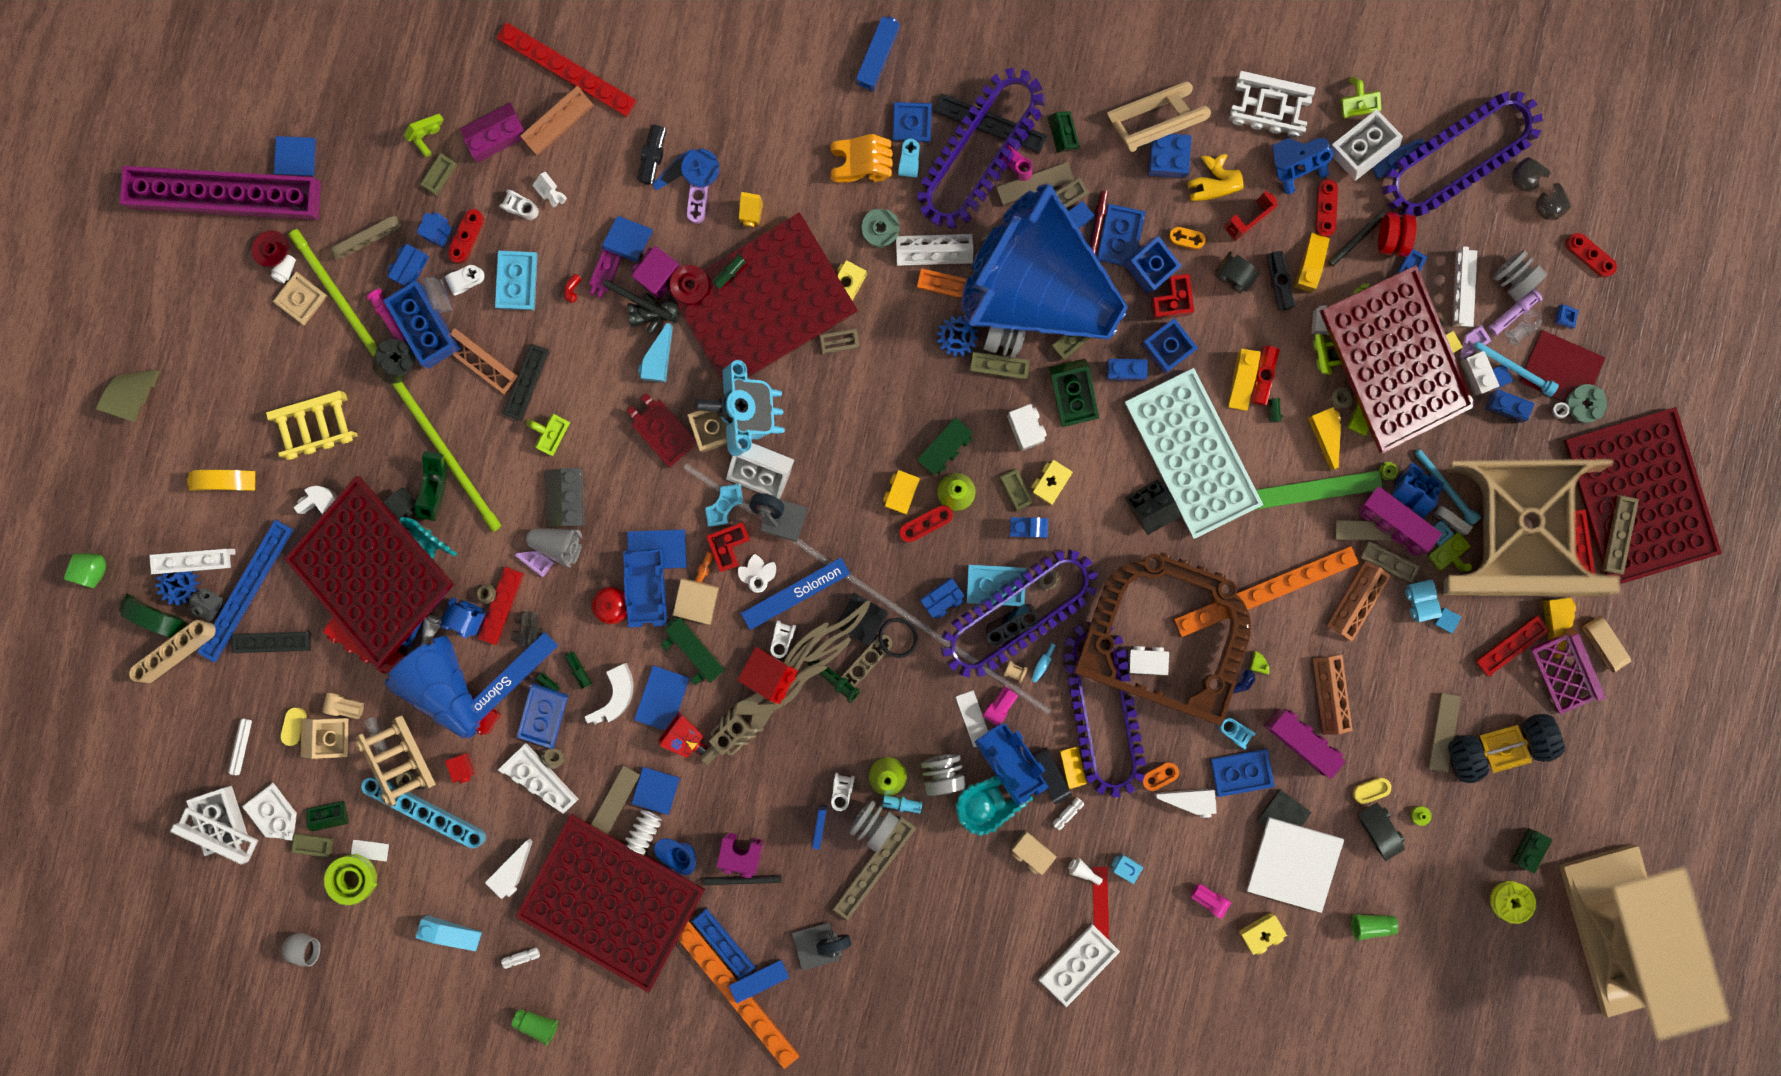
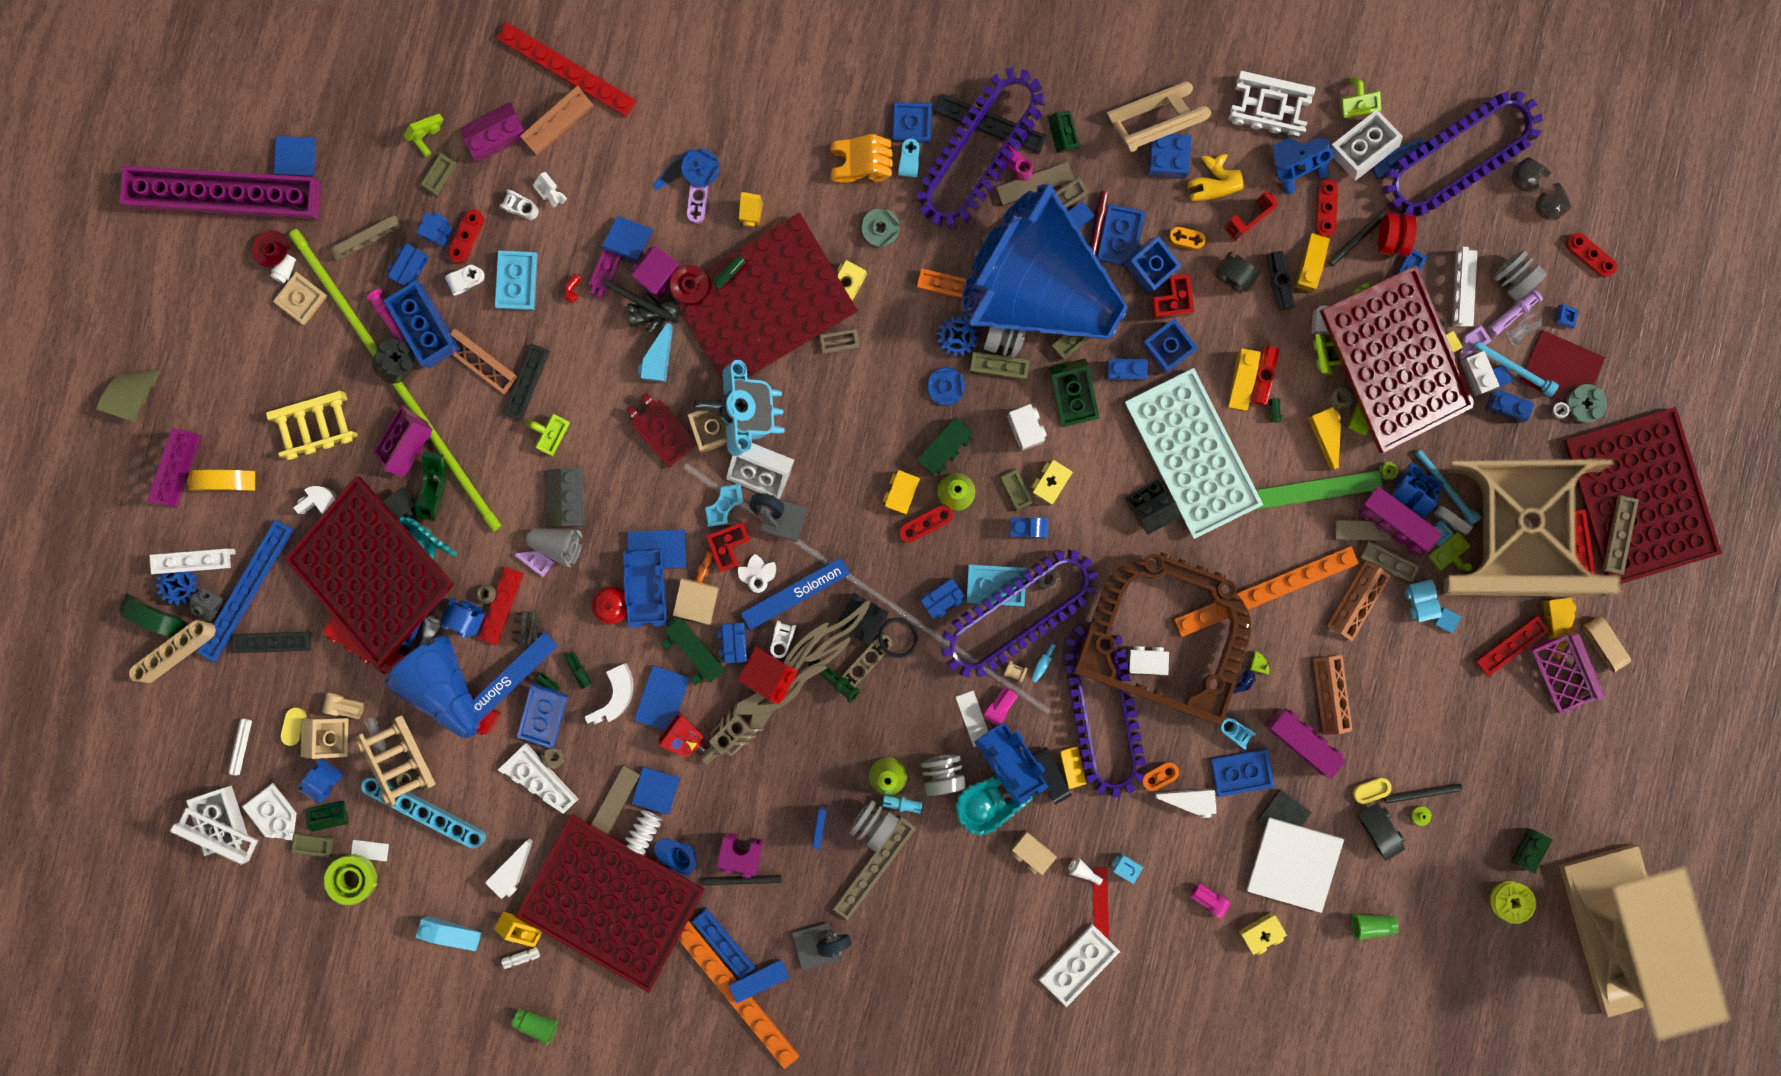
(86, 569): bright green piece -> none
(174, 467): none -> magenta fence
(294, 948): light grey helmet -> none
(319, 780): none -> blue brick
(402, 441): none -> magenta slope
(437, 294): clear piece -> none
(460, 768): red brick -> none
(517, 930): none -> yellow slope
(651, 154): black piece -> none
(733, 642): none -> blue brick
(842, 790): white piece -> none
(878, 53): blue brick -> none
(934, 252): white fence -> none
(945, 386): none -> blue tile
(1015, 616): black beam -> none
(1068, 813): white axle -> none
(1423, 793): none -> pearl dark grey bar
(1443, 732): dark tan tile -> none
(1506, 748): black plate -> none

